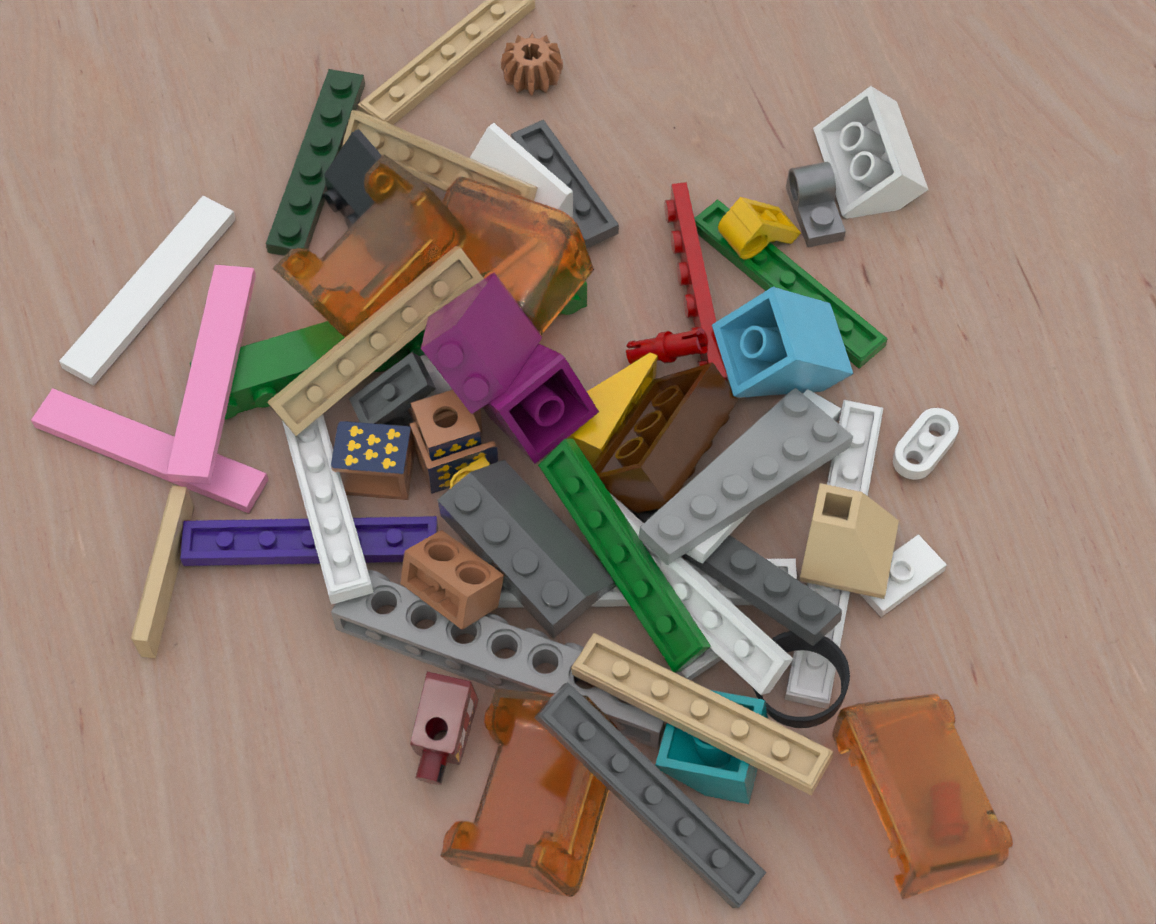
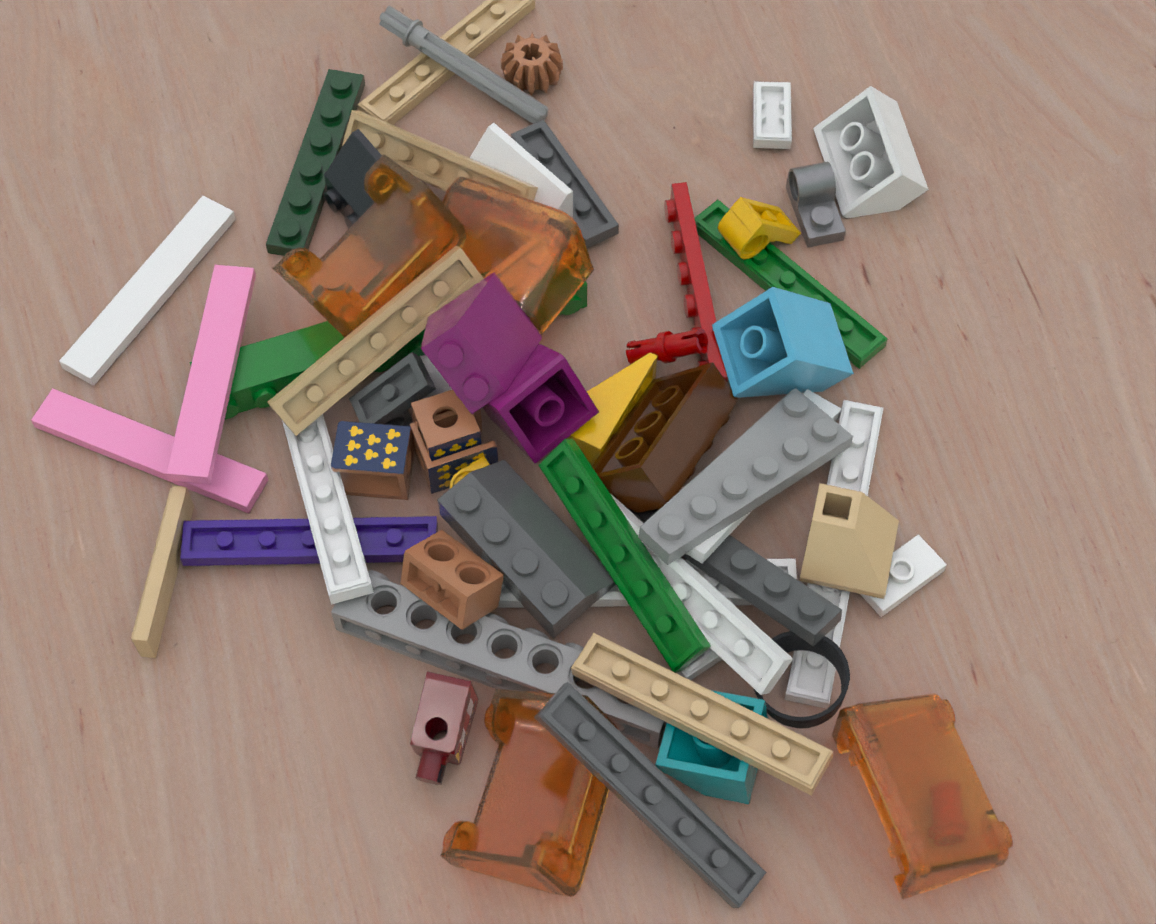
(461, 64): none -> light grey axle
(772, 115): none -> white plate
(923, 446): white plate -> none

